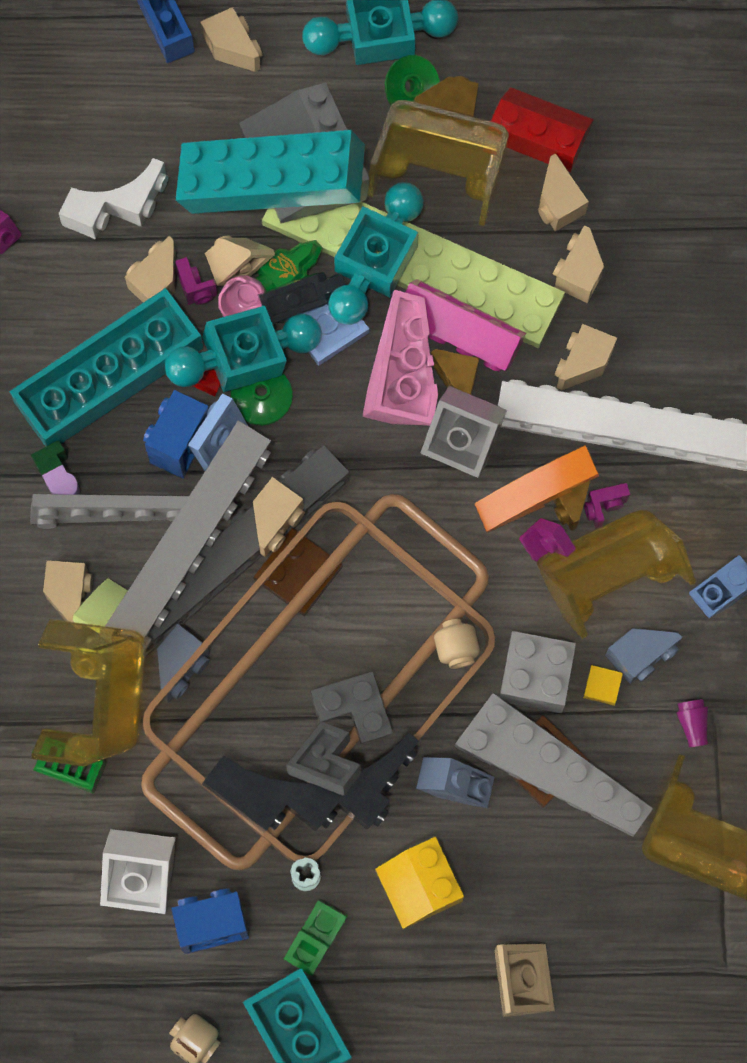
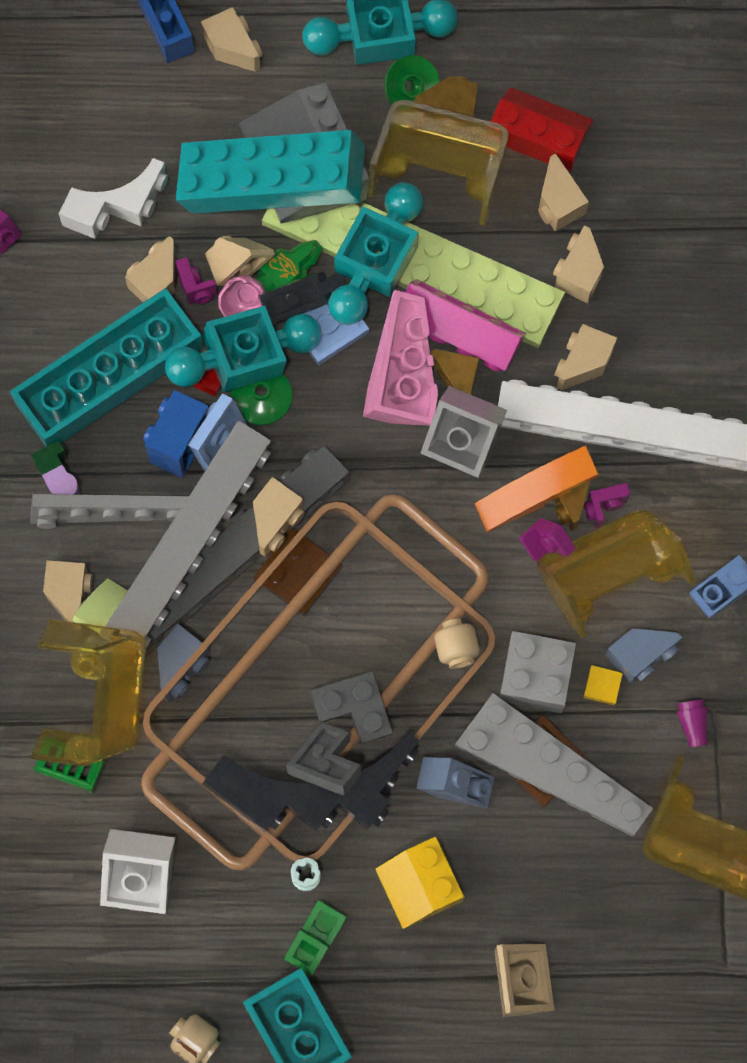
(209, 921): blue brick -> none

